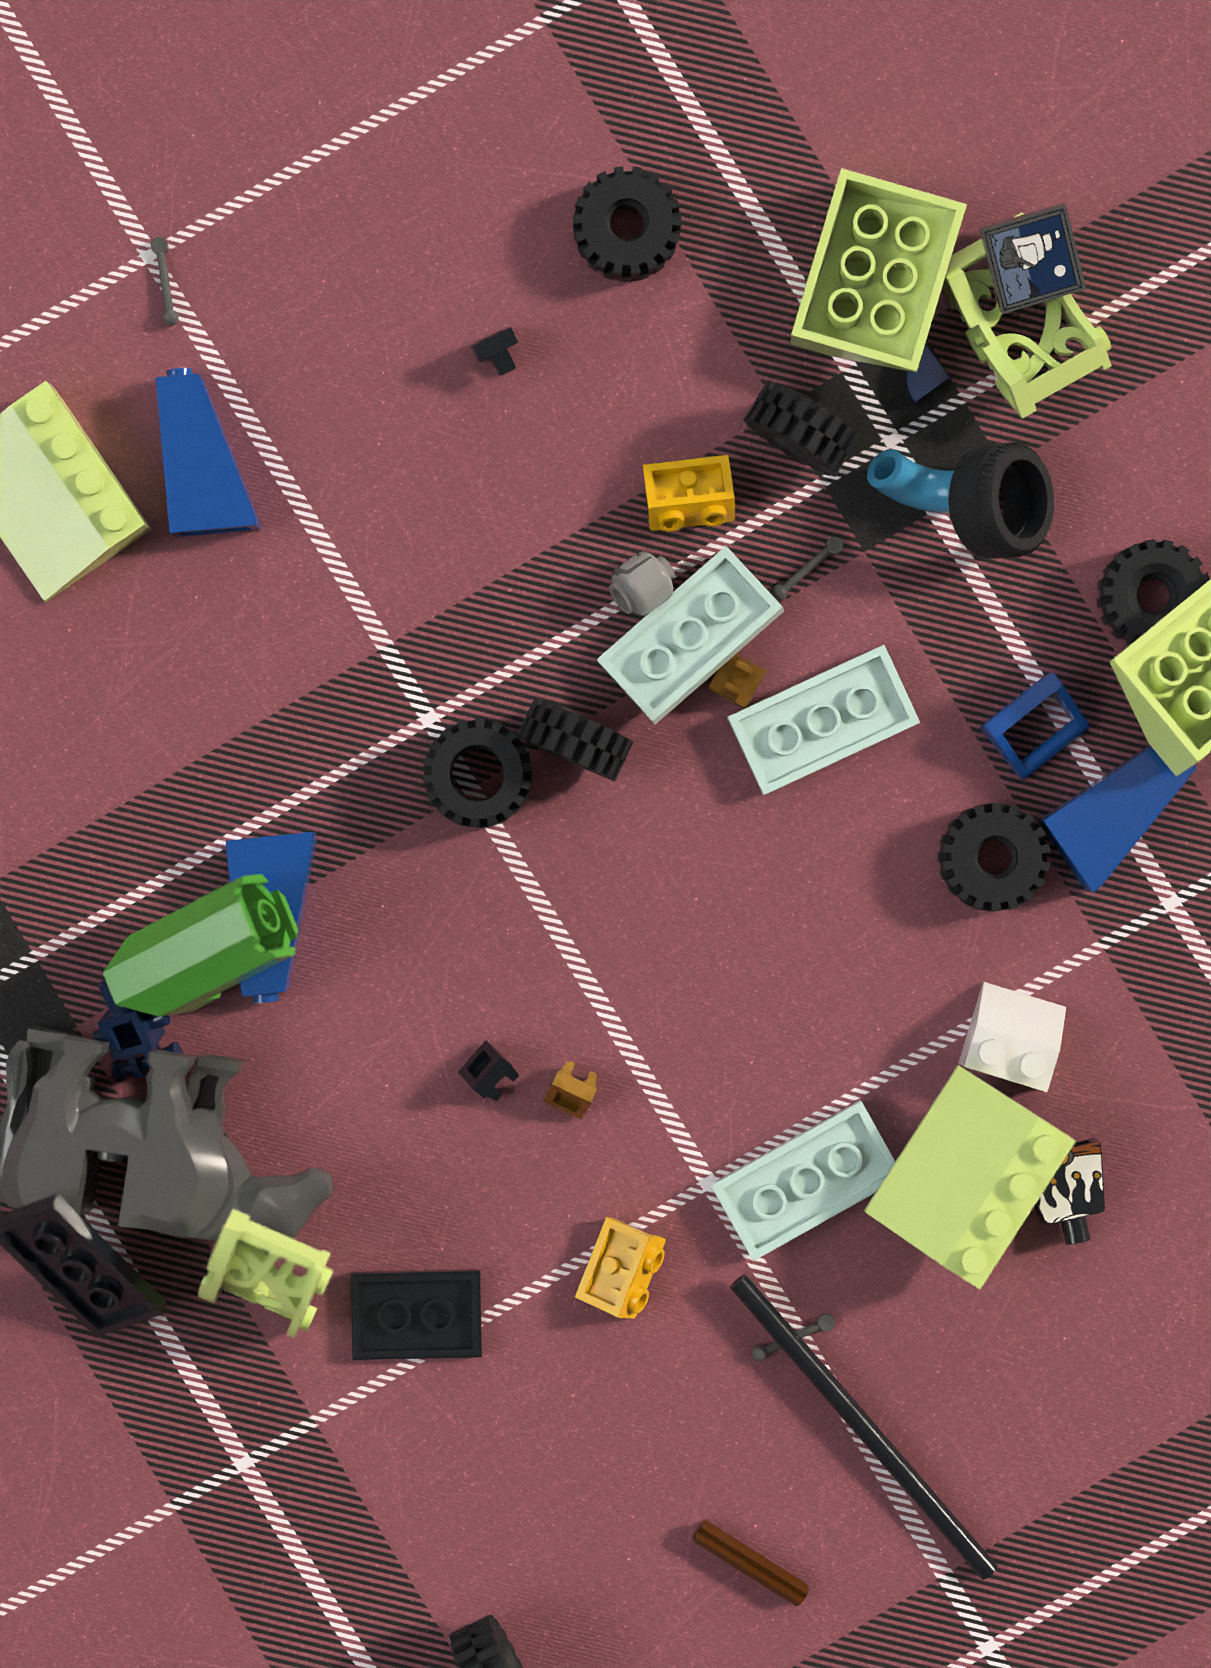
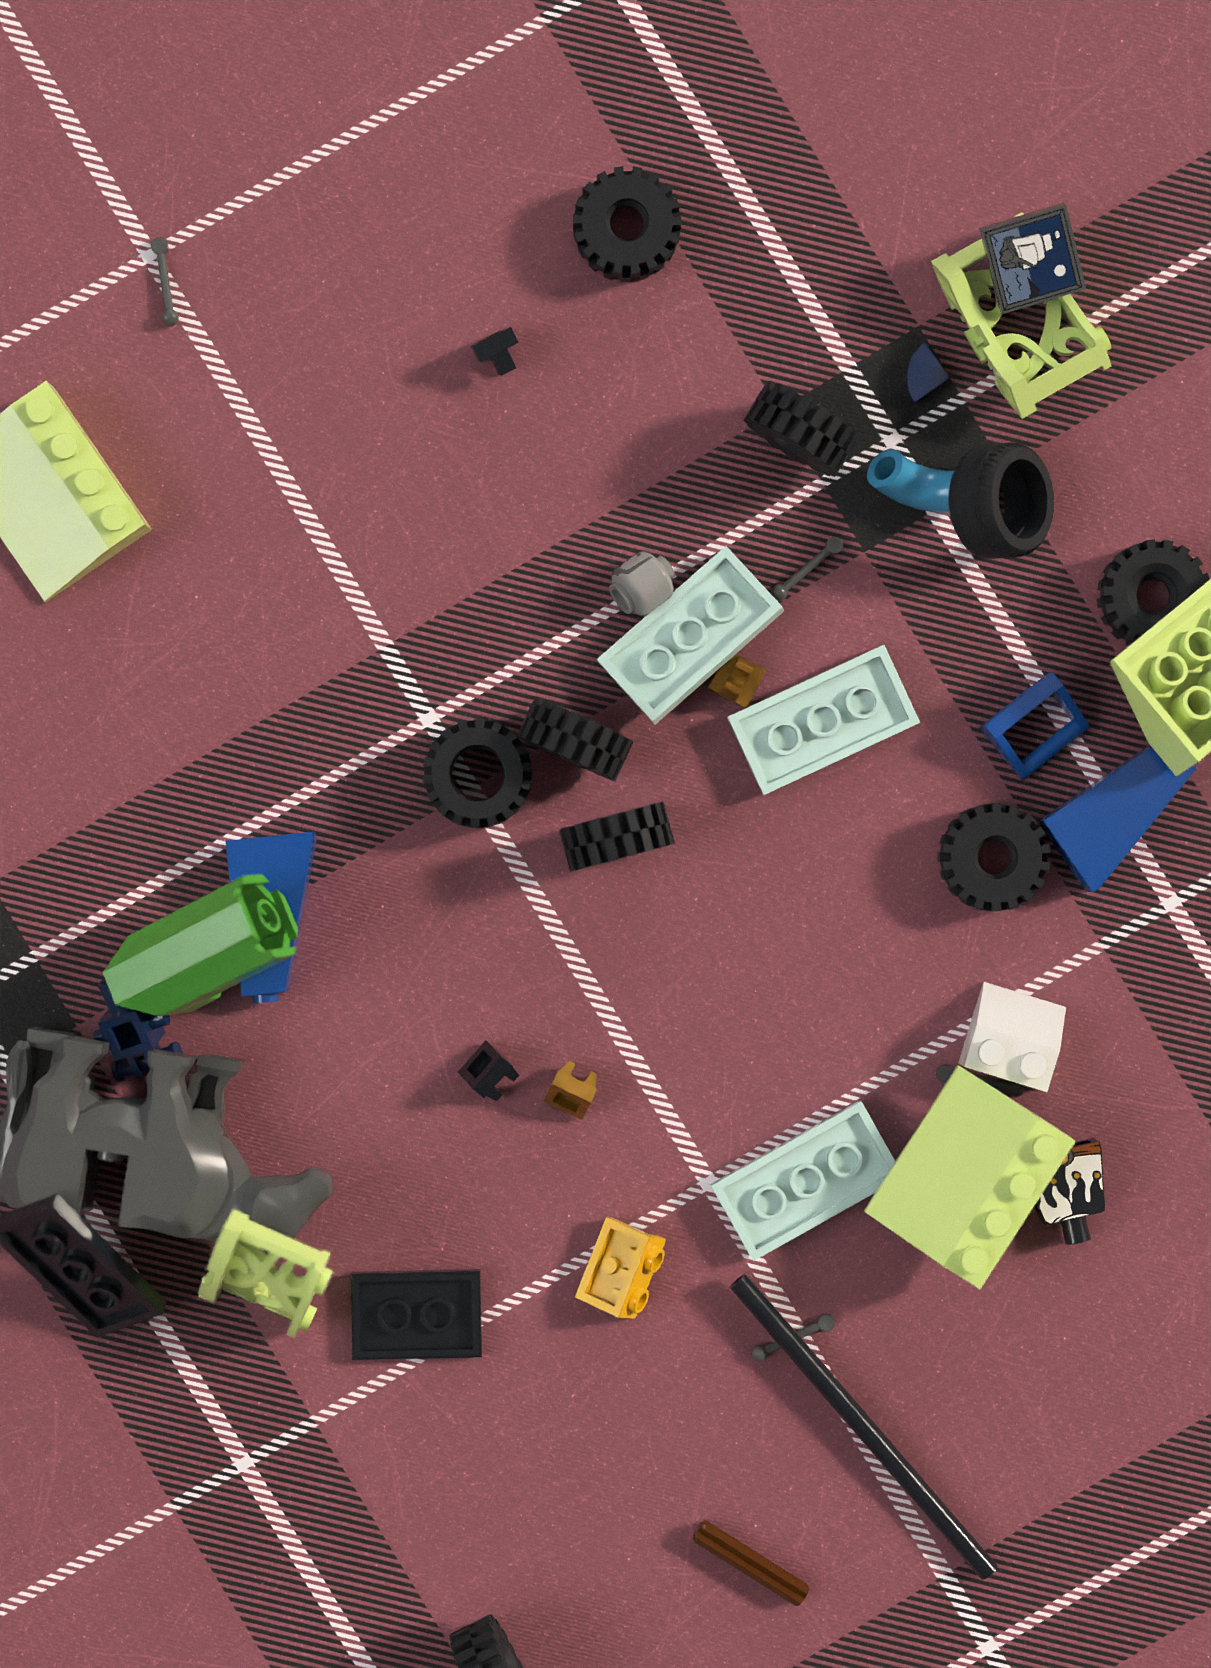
(199, 467): blue slope -> none
(616, 836): none -> black tyre
(689, 493): yellow bracket -> none
(877, 272): yellowish green slope -> none
(1015, 1089): none -> dark grey hinge

